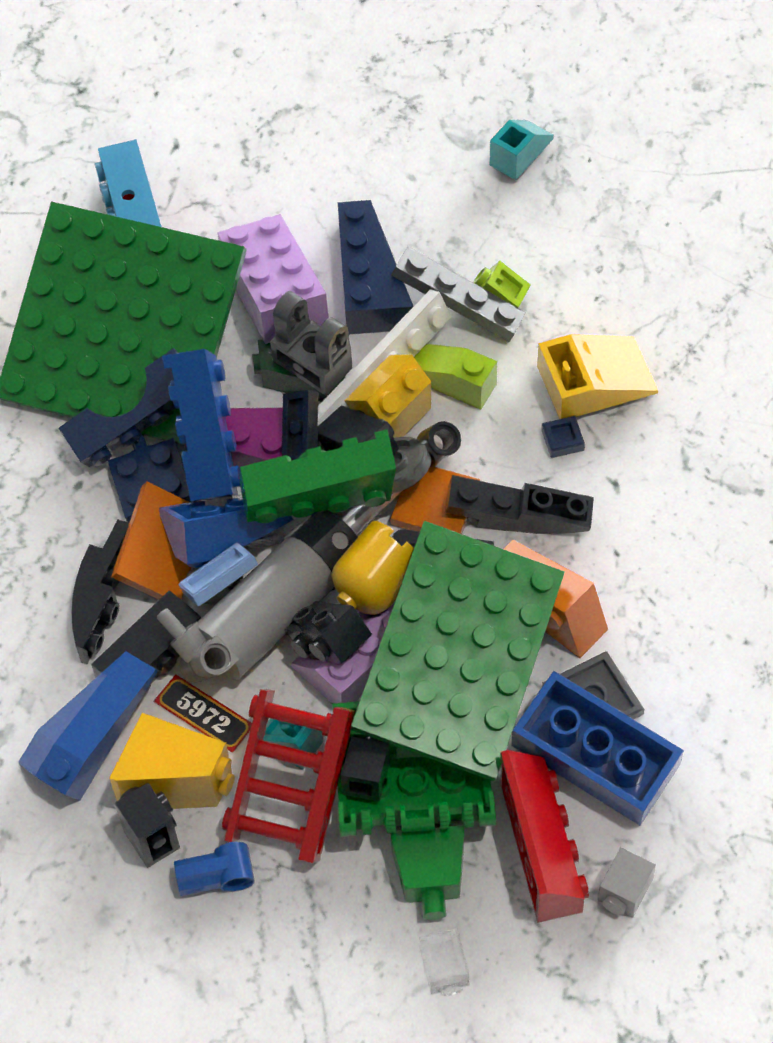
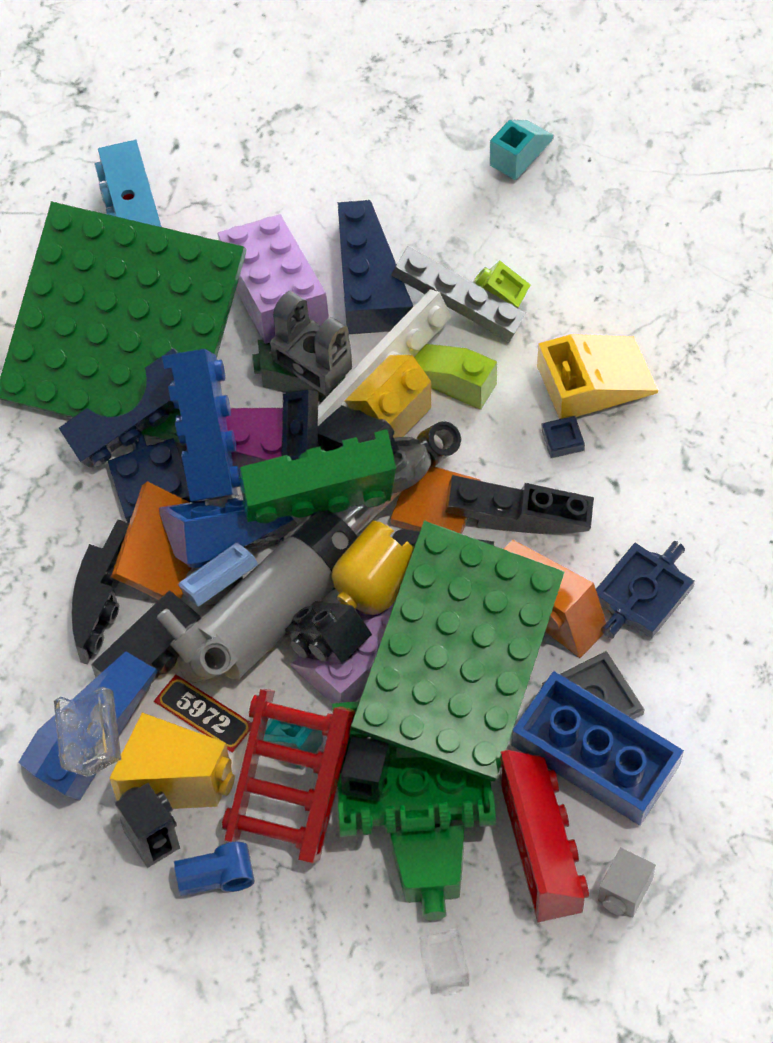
(87, 732): none -> clear bracket
(643, 590): none -> dark blue plate

